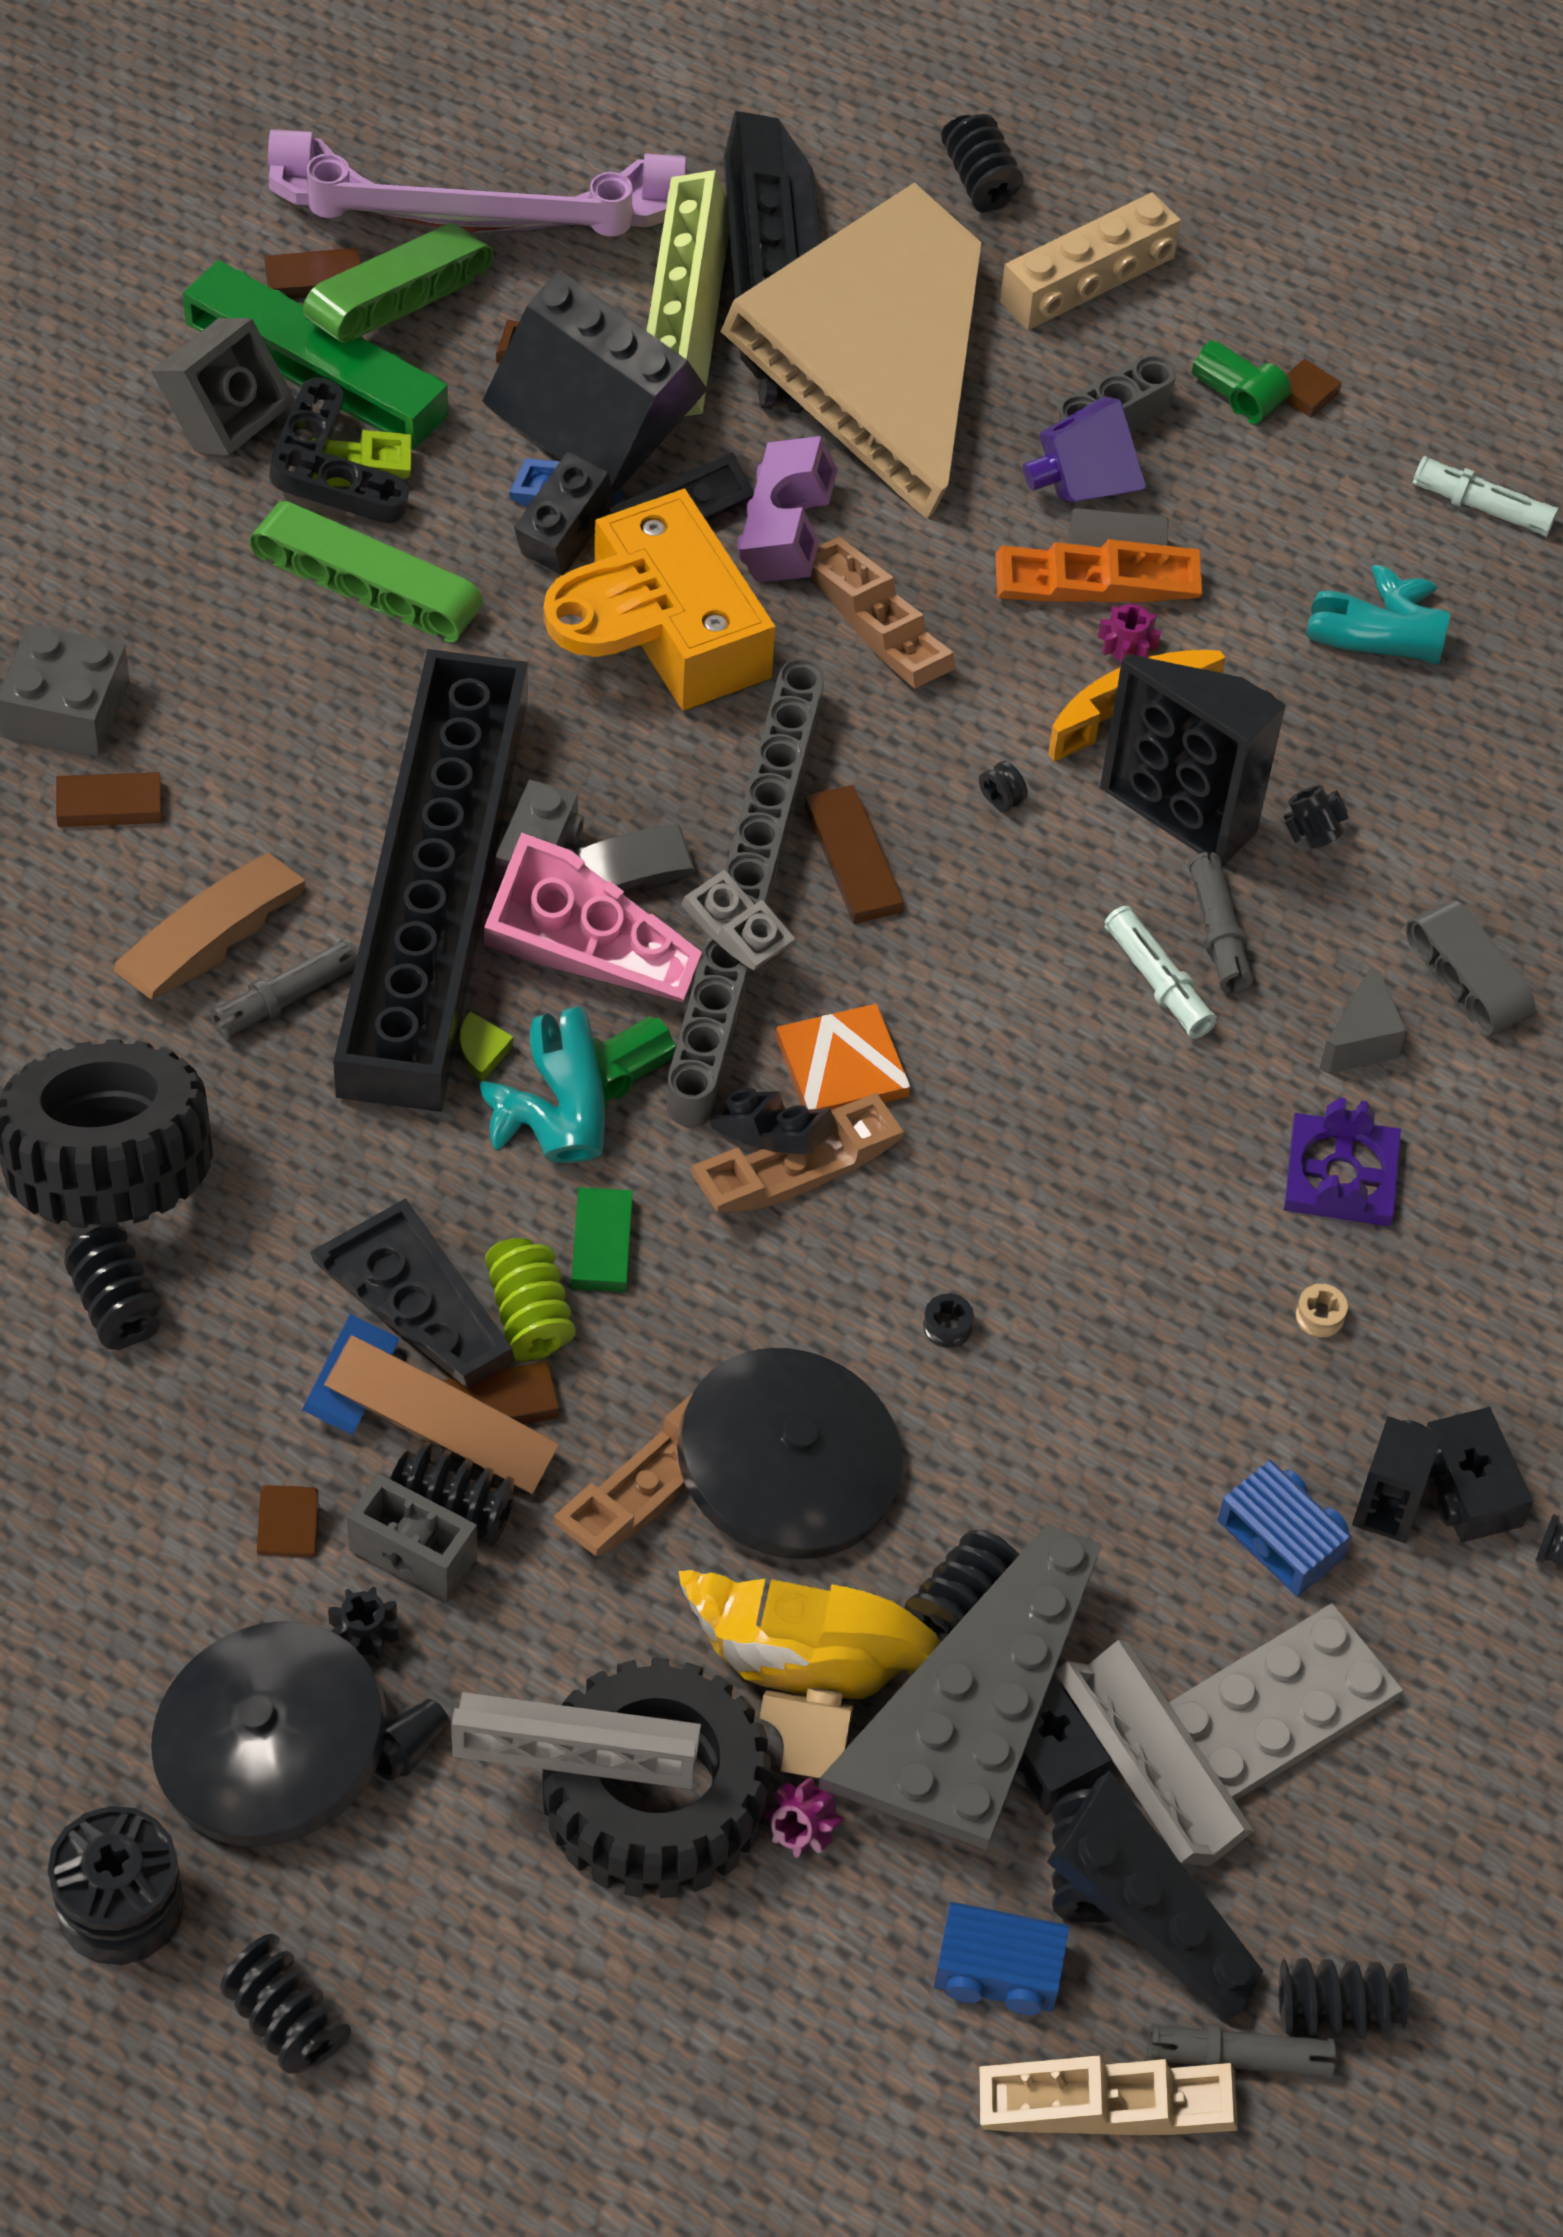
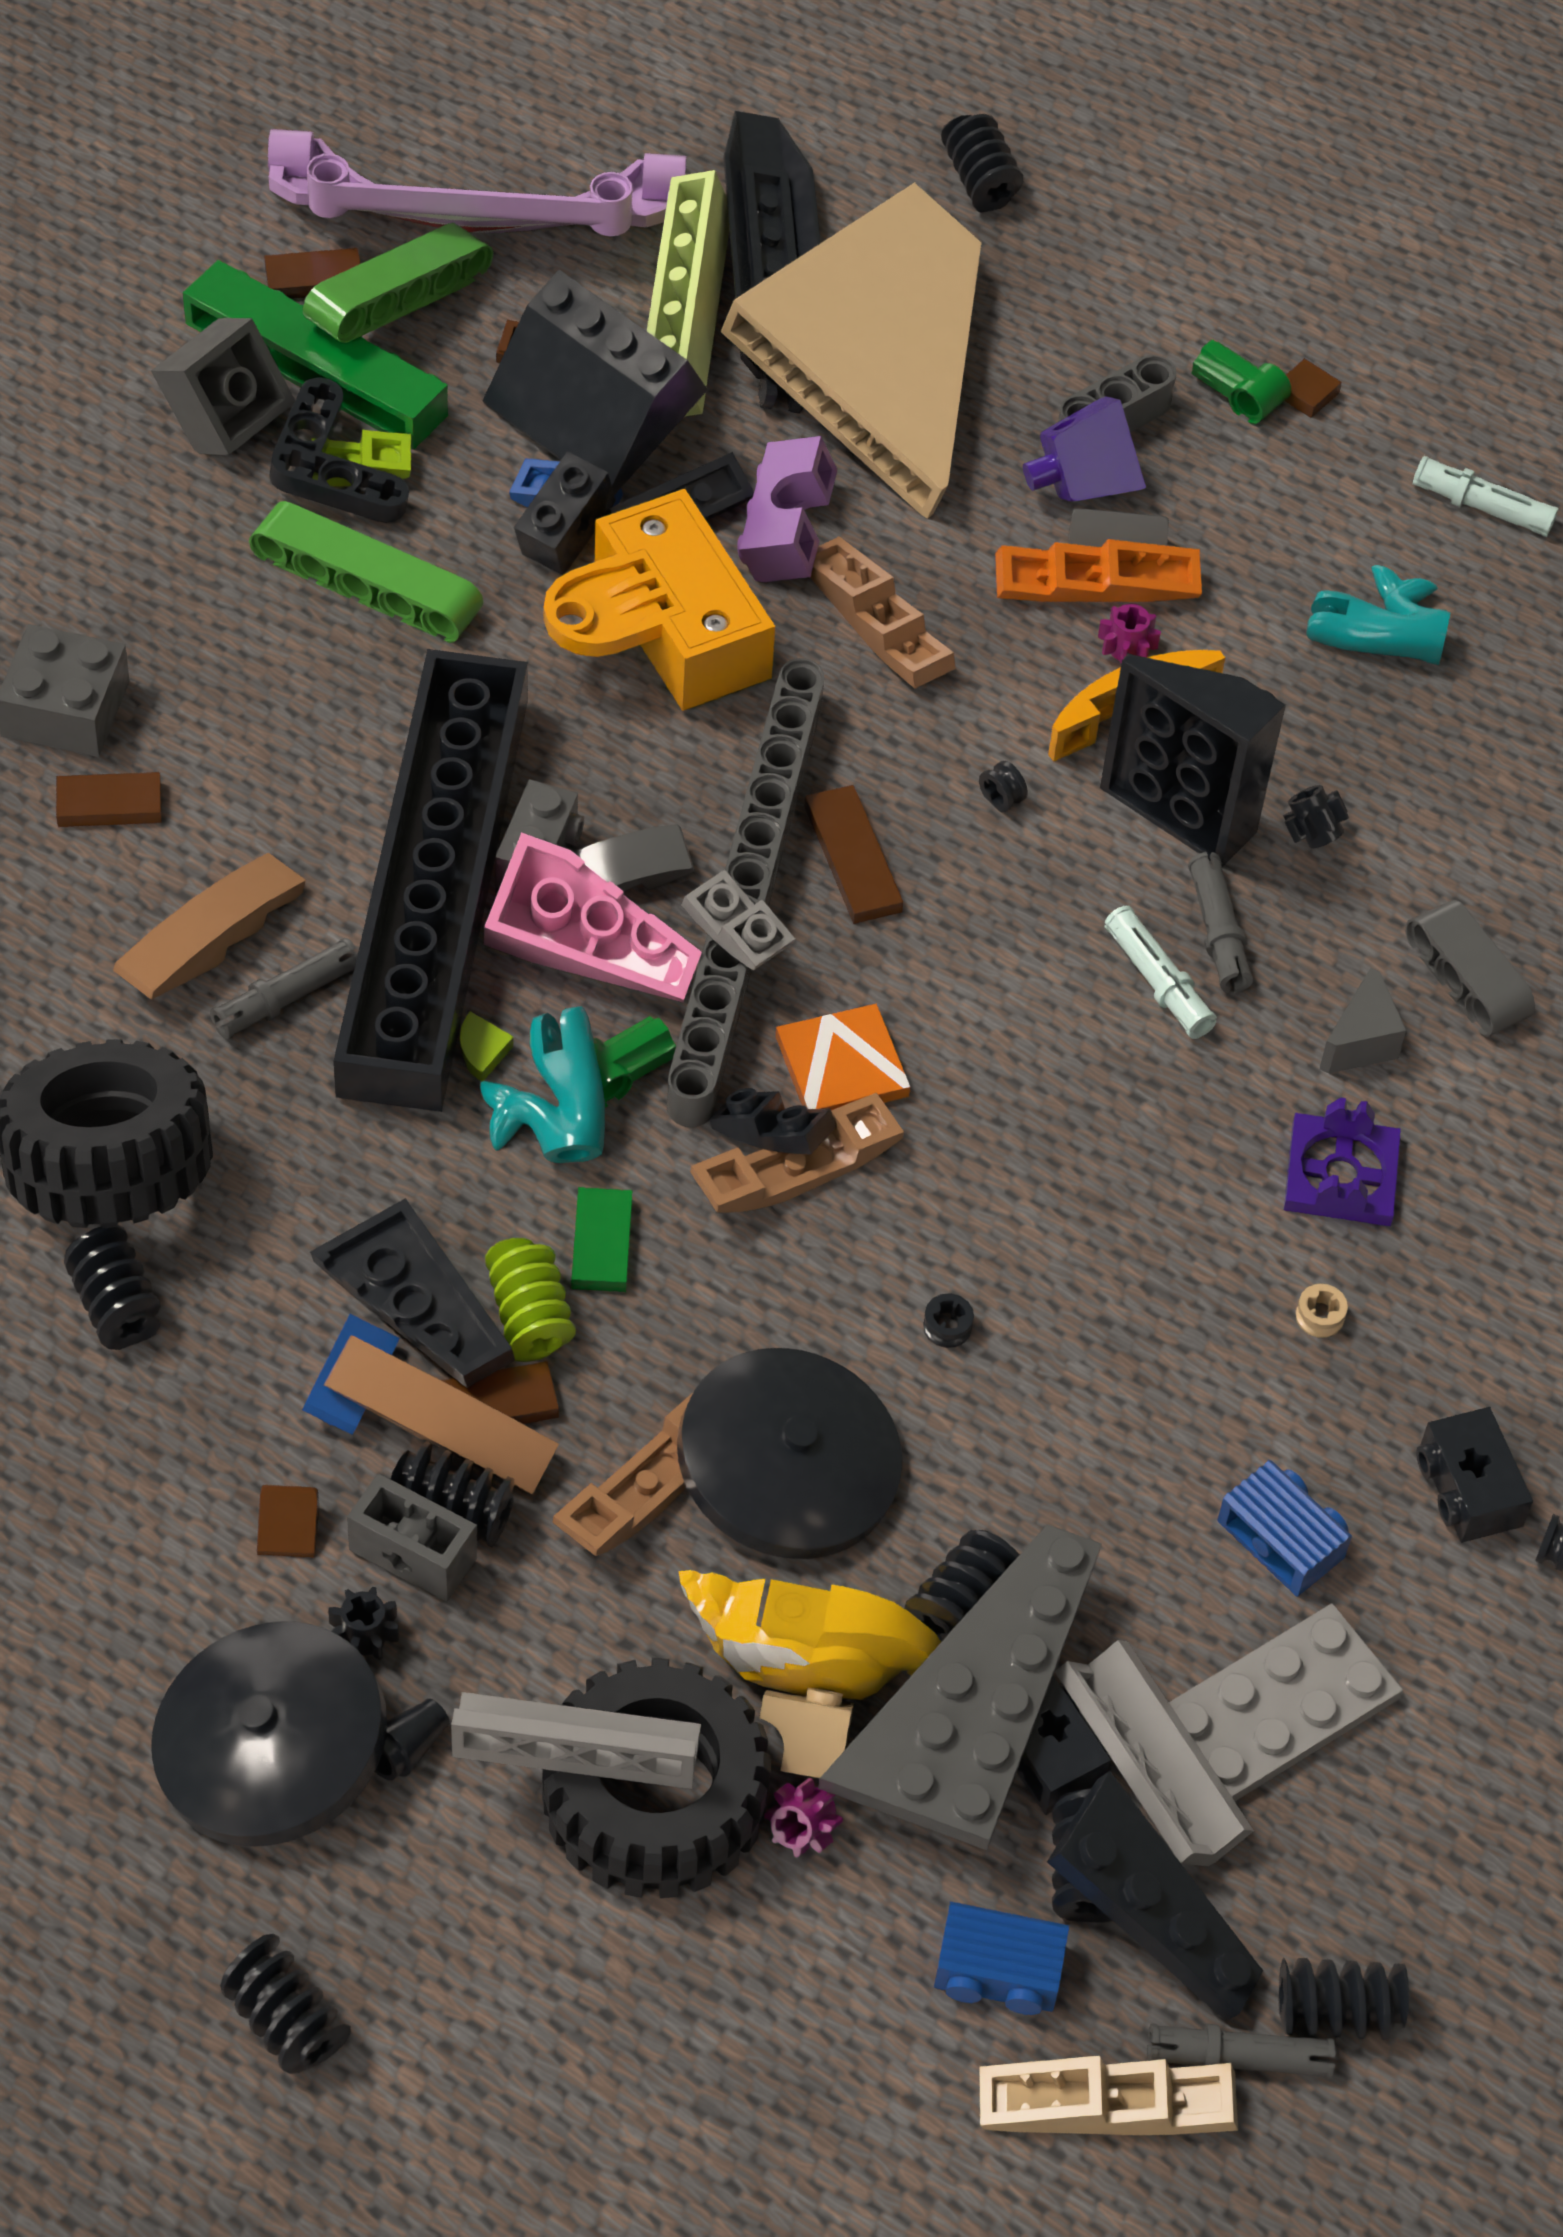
(122, 1915): black wheel -> none
(1089, 261): tan brick -> none
(1397, 1479): black brick -> none

